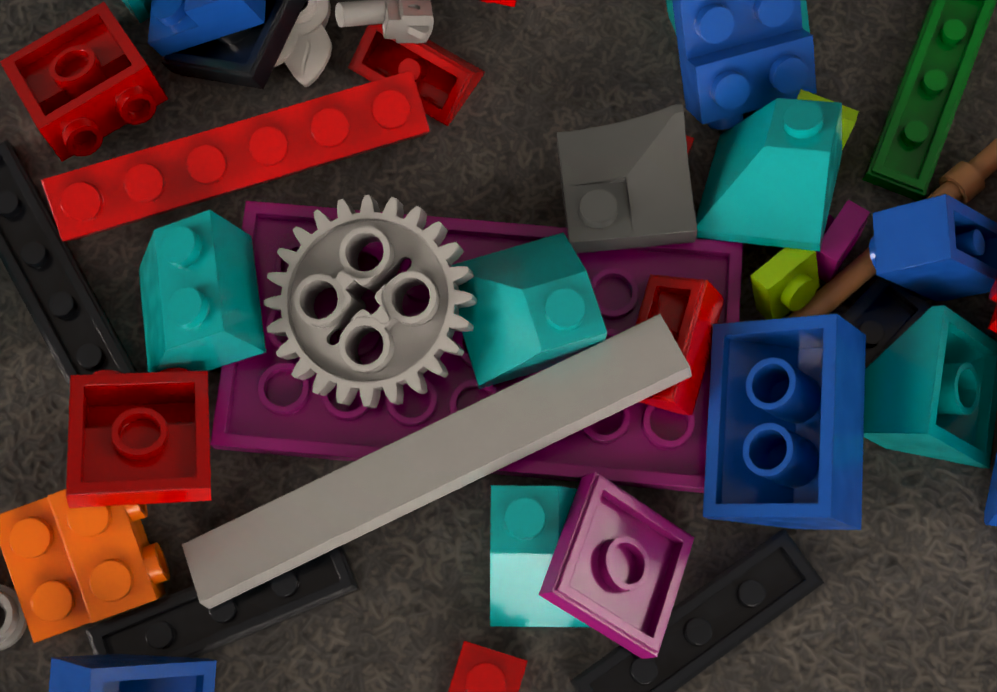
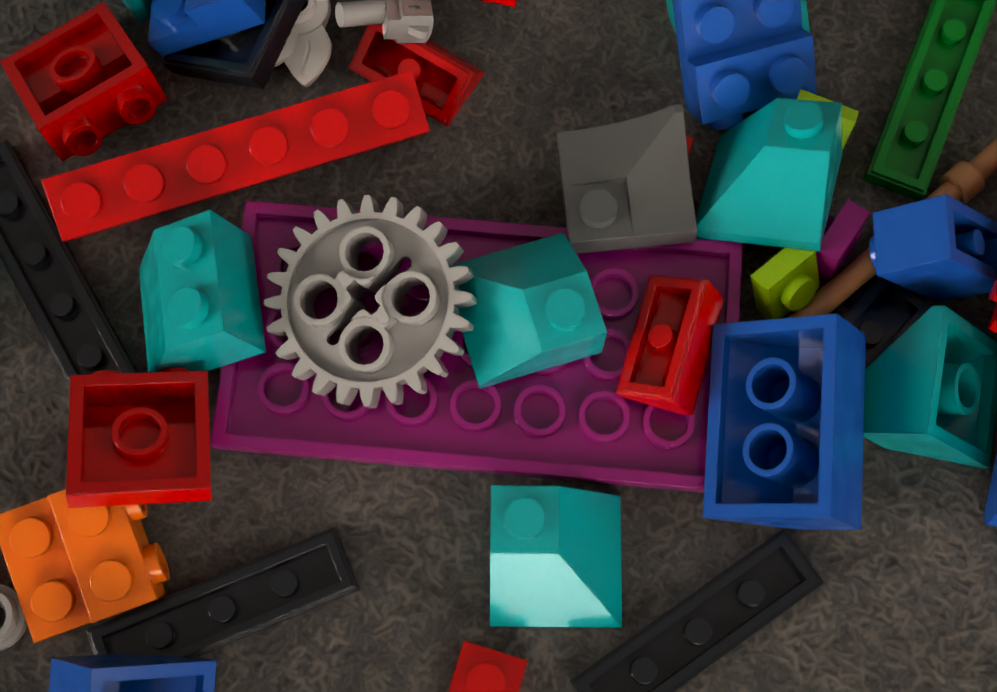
(435, 461): light grey tile -> none
(617, 566): magenta tile -> none

